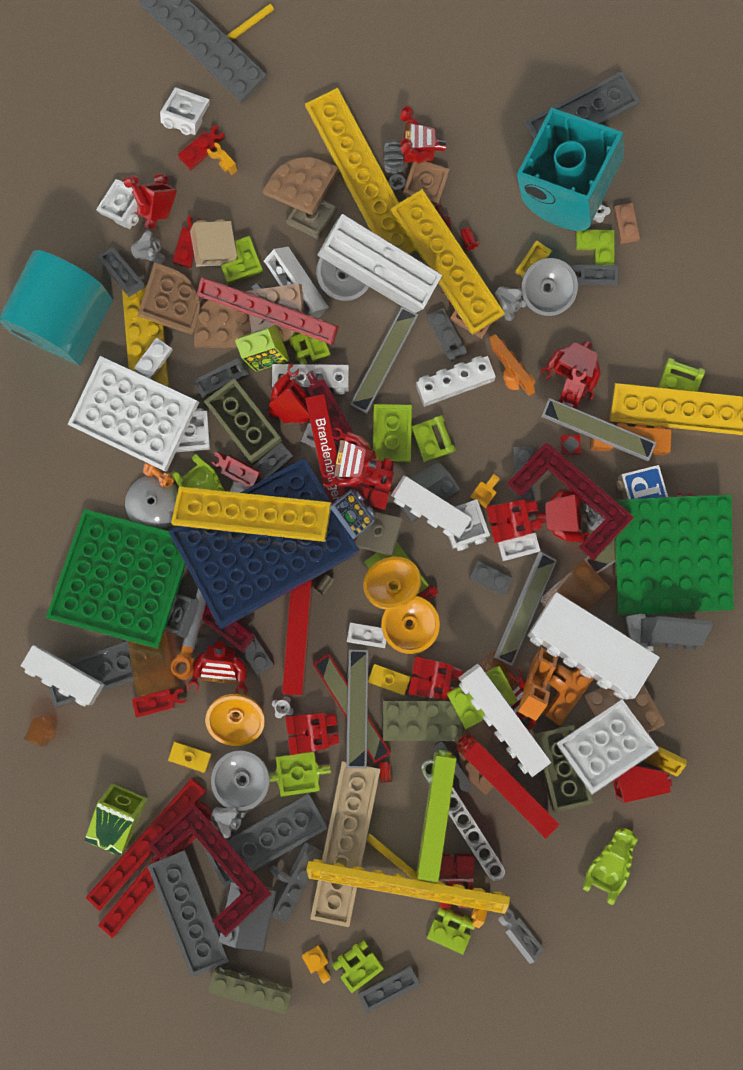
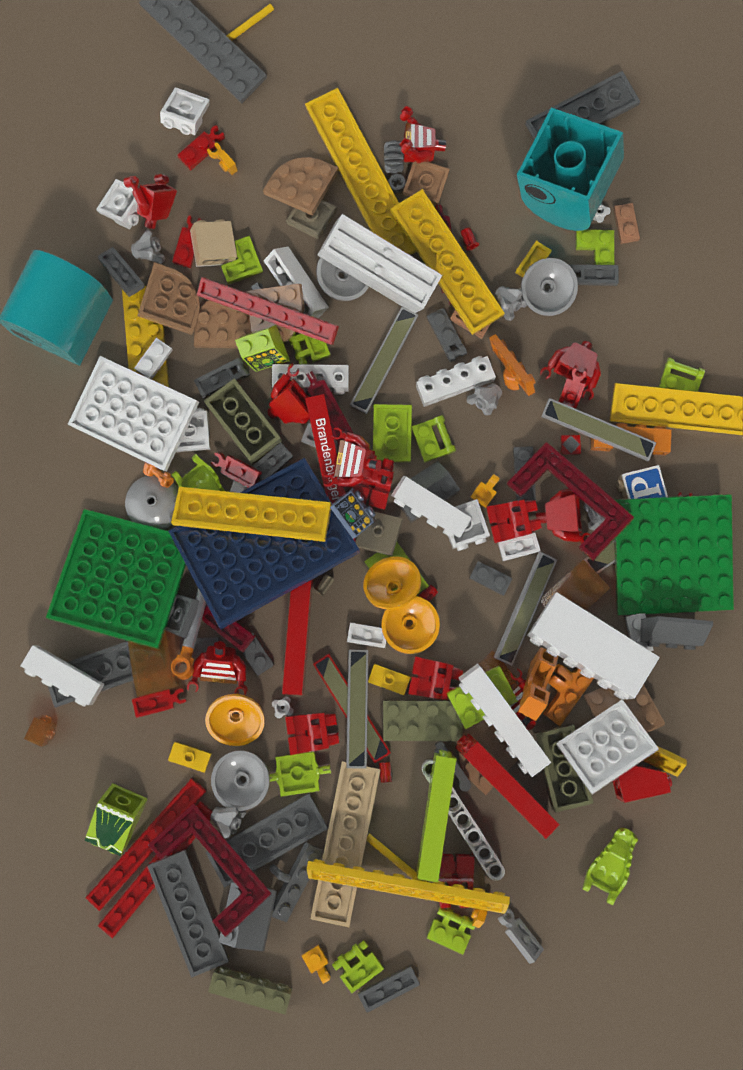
(486, 398): none -> light grey rock

